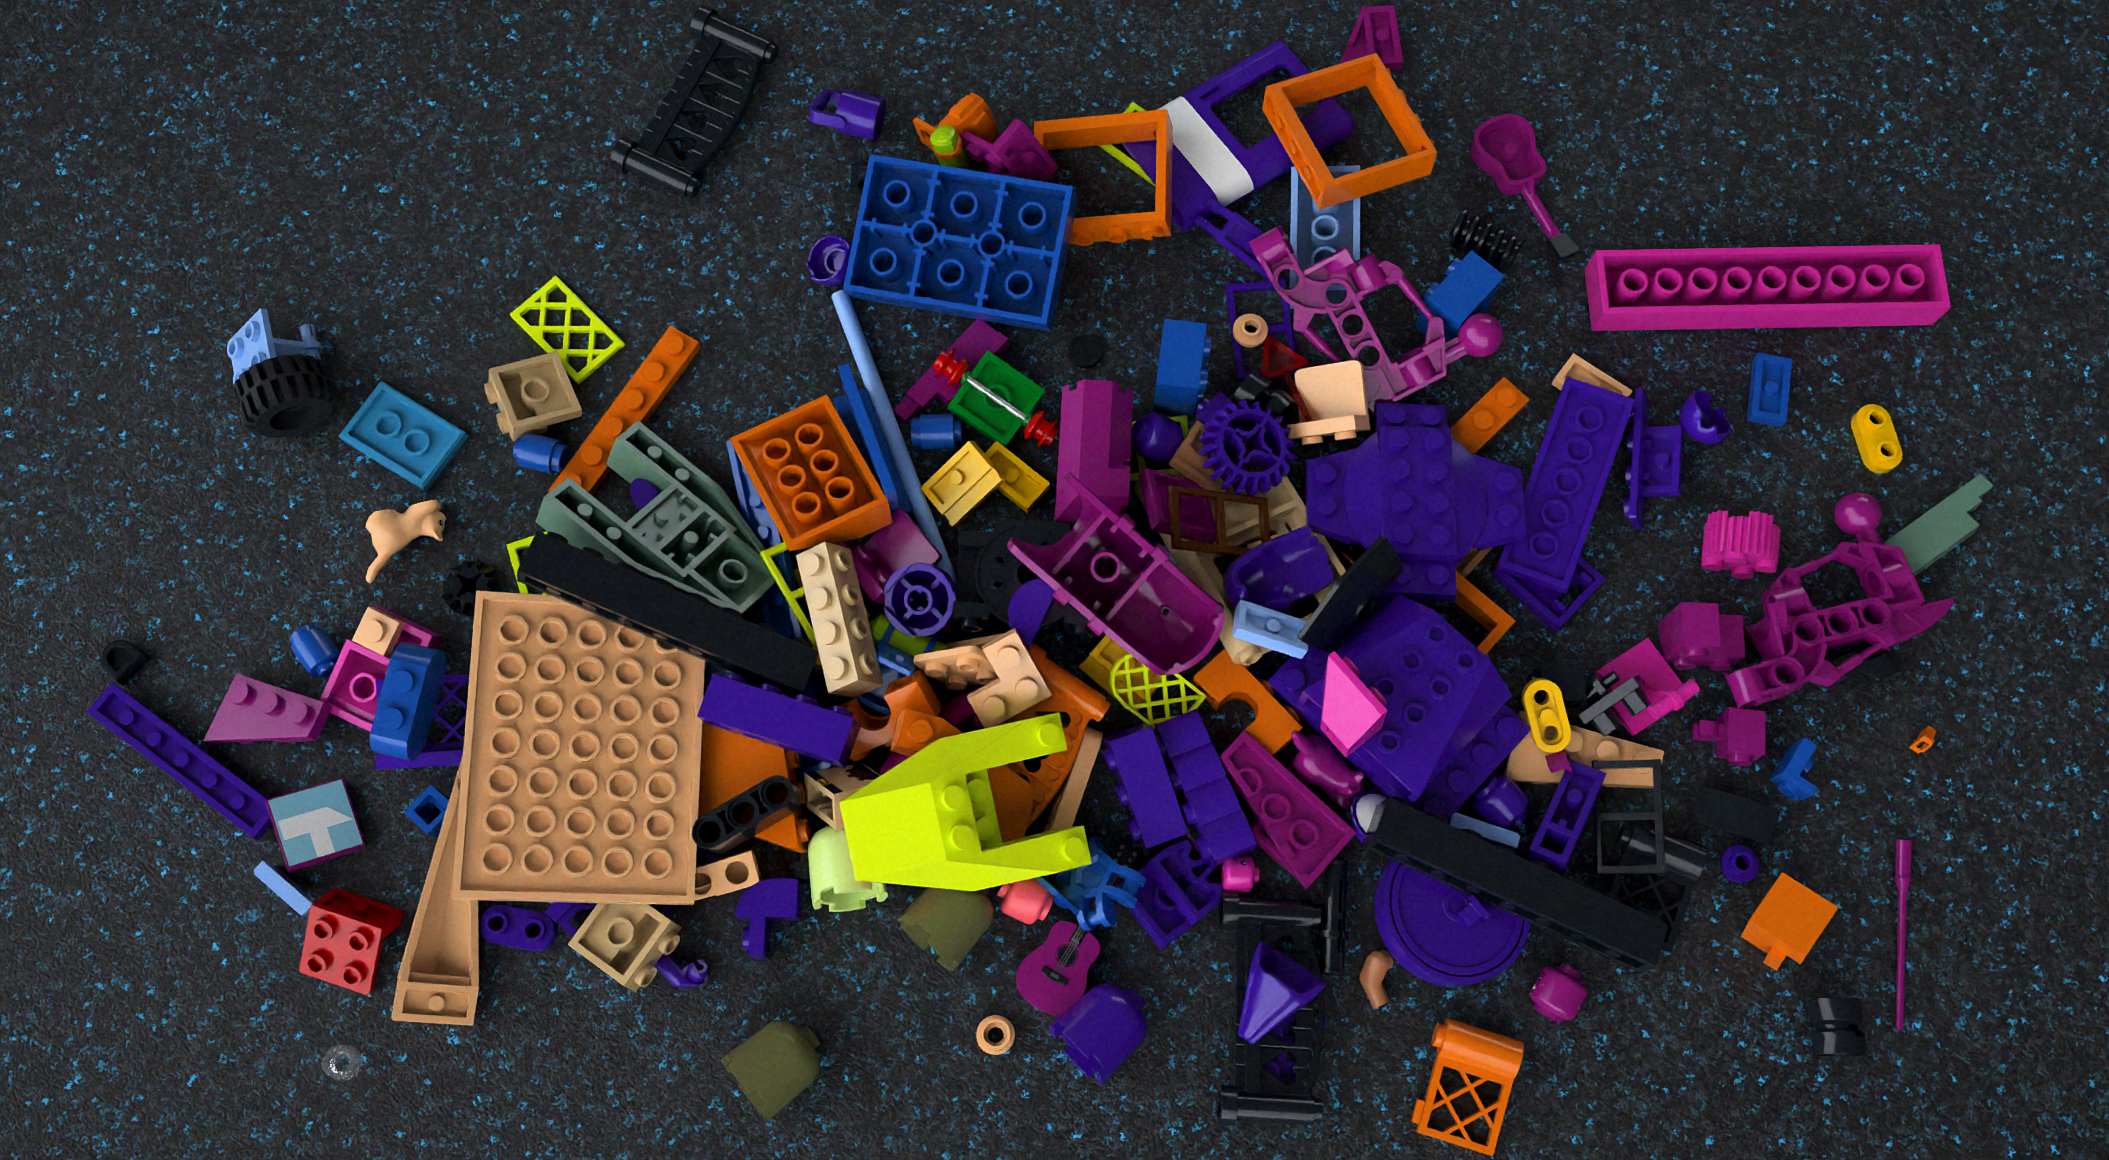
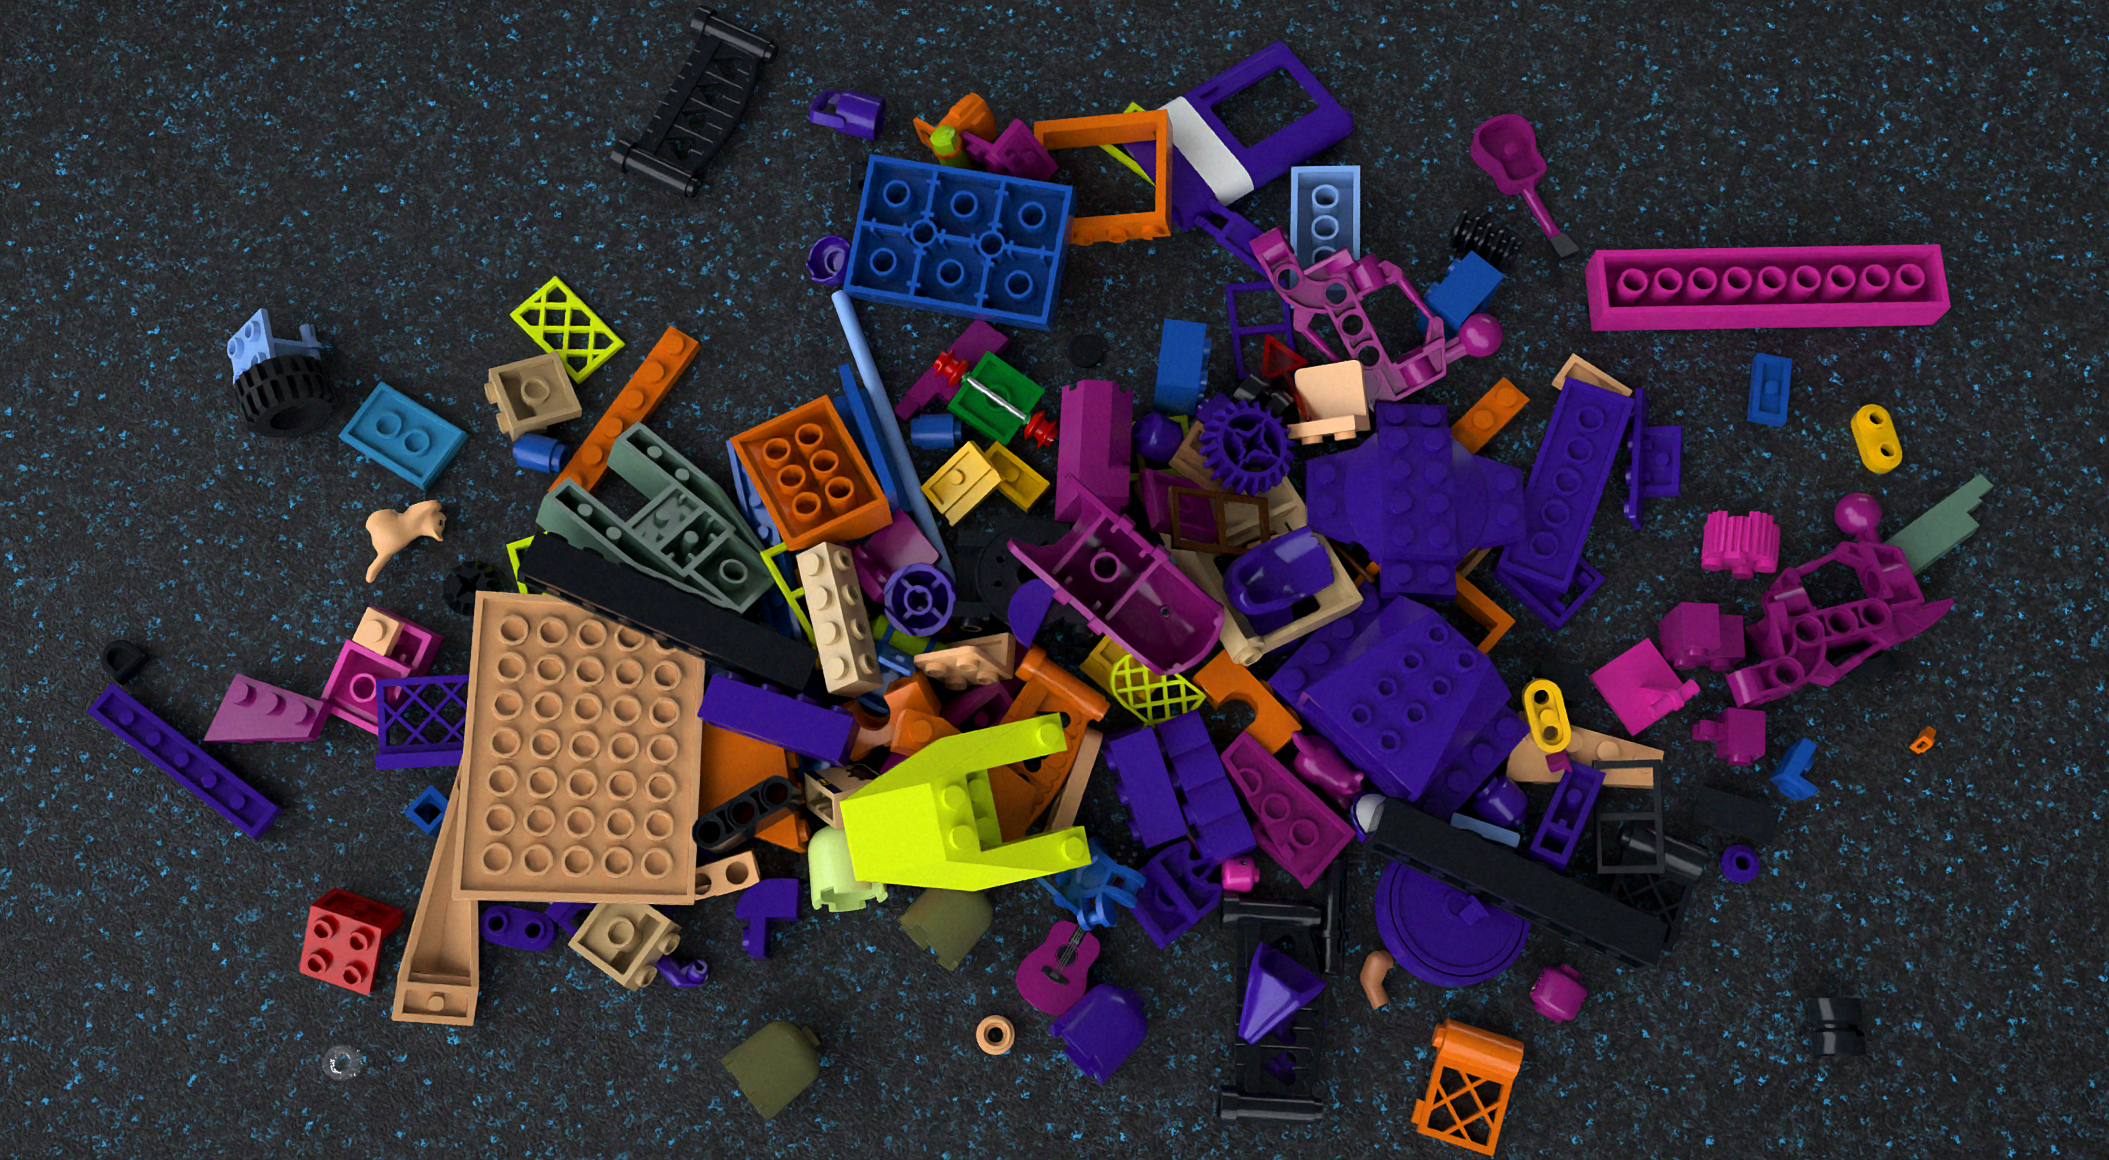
(284, 887): light blue tile -> none
(314, 650): blue brick -> none
(315, 824): tile -> none
(407, 701): blue brick -> none
(642, 493): dark purple sticker -> none
(1018, 683): light nougat plate -> none
(1025, 900): coral head -> none
(1250, 339): light nougat plate -> none
(1269, 629): light blue plate -> none
(1331, 81): orange window -> none
(1349, 708): slope -> none
(1352, 597): black panel -> none
(1376, 33): magenta wing -> none
(1628, 693): black hips -> none
(1703, 421): dark purple hair -> none
(1788, 921): orange plate -> none
(1902, 877): magenta piece -> none

